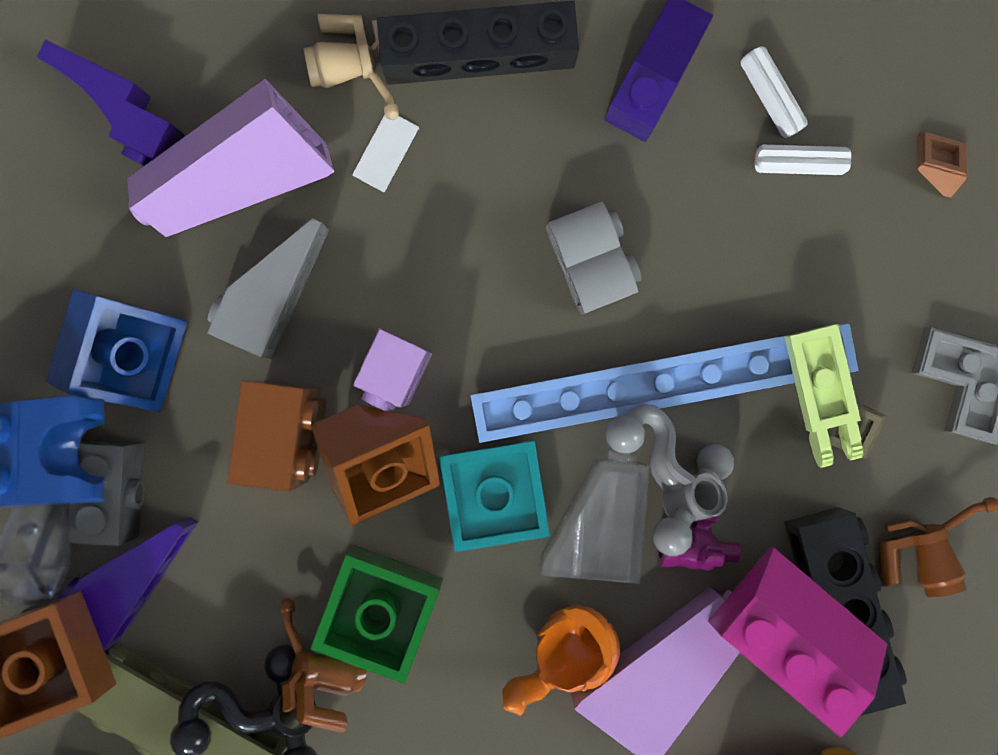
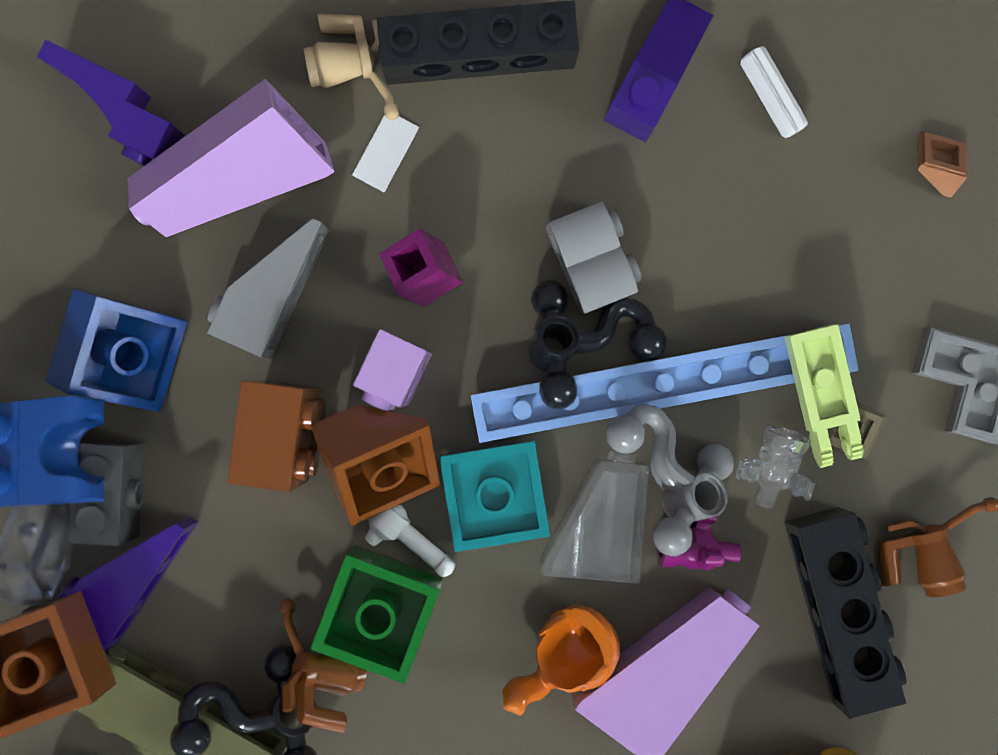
(395, 525): none -> white piece
(420, 267): none -> magenta brick
(550, 300): none -> black piece
(778, 466): none -> clear piece
(802, 159): white axle -> none
(803, 640): dark pink slope -> none

